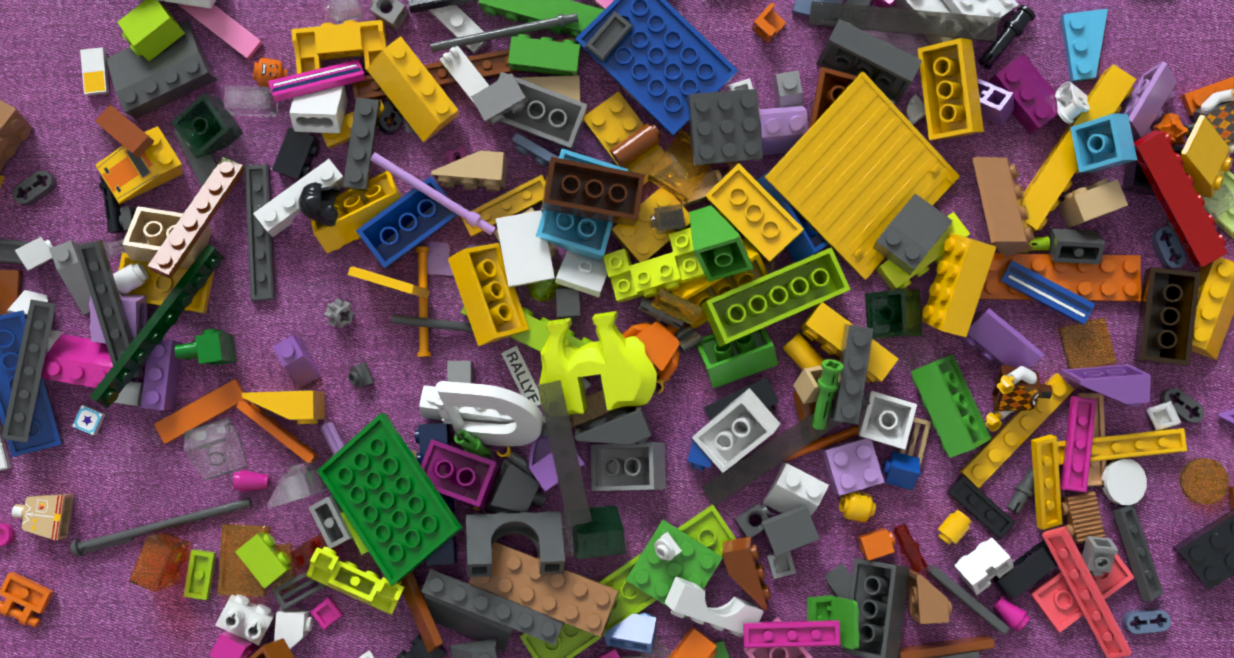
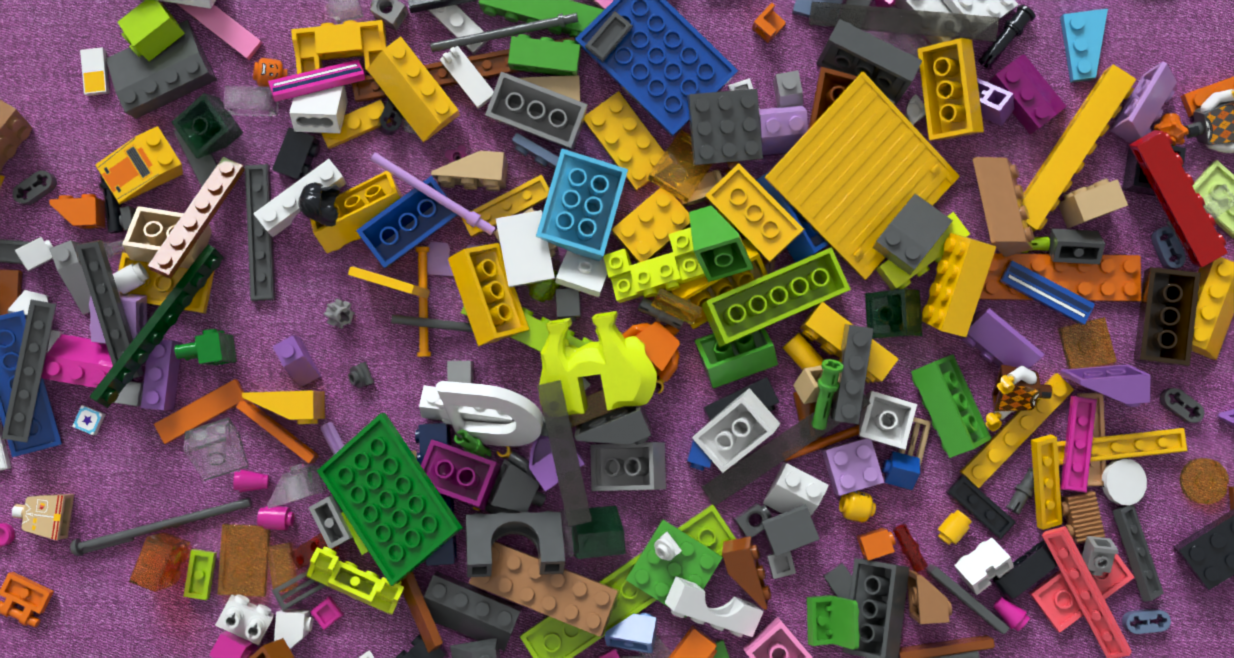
(81, 212): none -> orange slope
(124, 131): dark orange tile -> none
(264, 559): lime brick -> none
(275, 518): none -> dark pink brick
(361, 144): dark grey plate -> none
(492, 606): dark grey plate -> none
(500, 99): light grey brick -> none
(521, 375): white sticker -> none
(593, 191): reddish brown brick -> none
(636, 145): dark orange brick -> none
(668, 219): clear smoke brick -> none
(688, 338): dark grey plate -> none
(791, 634): dark pink tile -> none
(1070, 102): white piece -> none
(1103, 143): medium azure brick -> none
(1163, 415): white tile -> none
(1206, 158): yellow slope -> none

